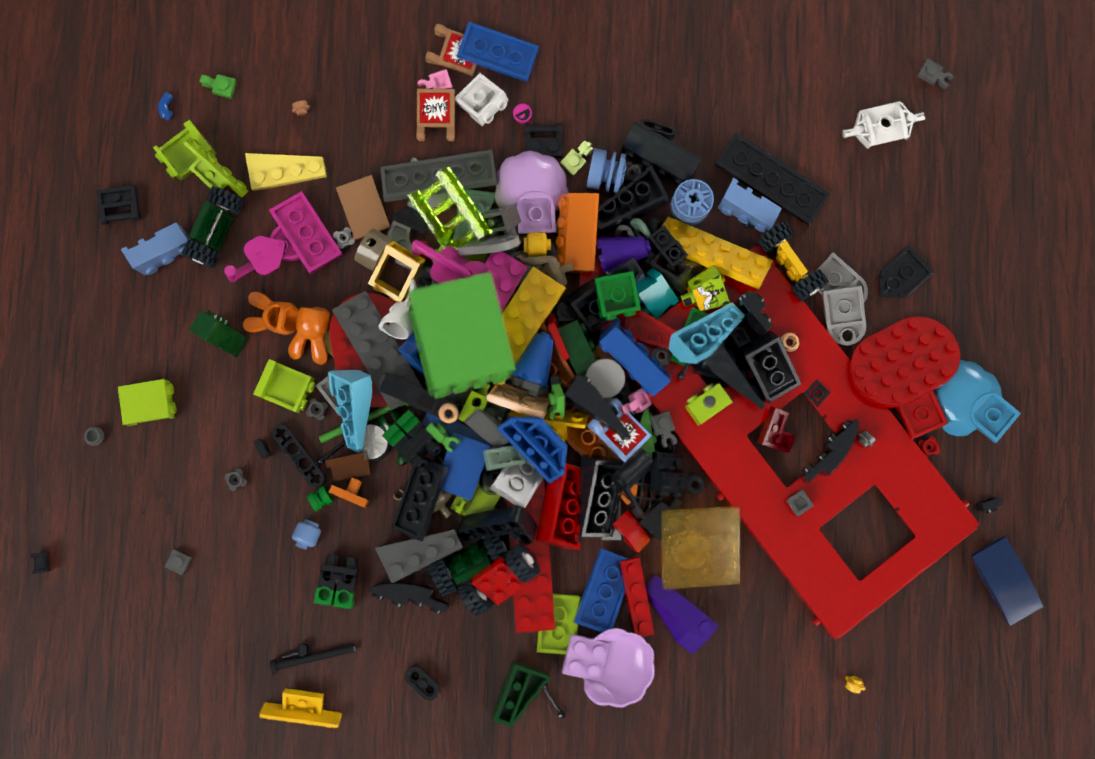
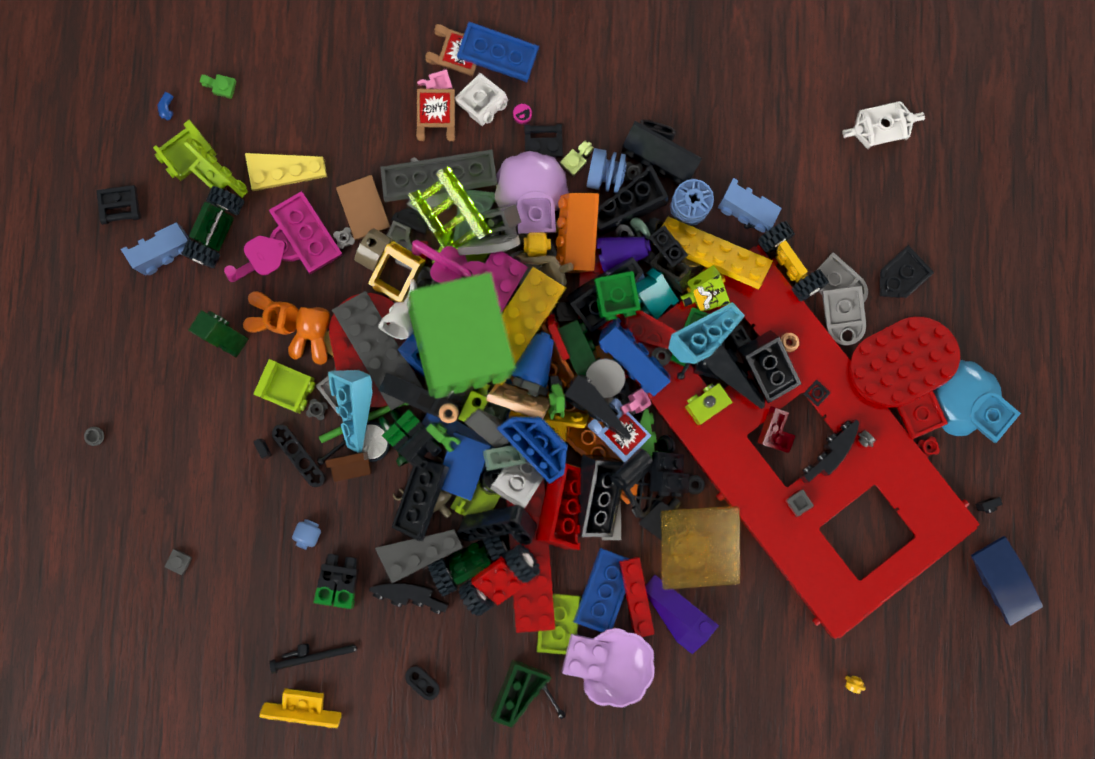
(40, 562): black bush -> none
(146, 402): lime panel -> none
(229, 477): dark grey plate -> none
(300, 107): nougat plate -> none
(319, 498): green wheel -> none
(350, 493): orange tile -> none
(632, 532): red slope -> none
(662, 425): dark grey plate -> none
(751, 305): black plate -> none
(772, 179): black plate -> none
(932, 73): dark grey plate -> none

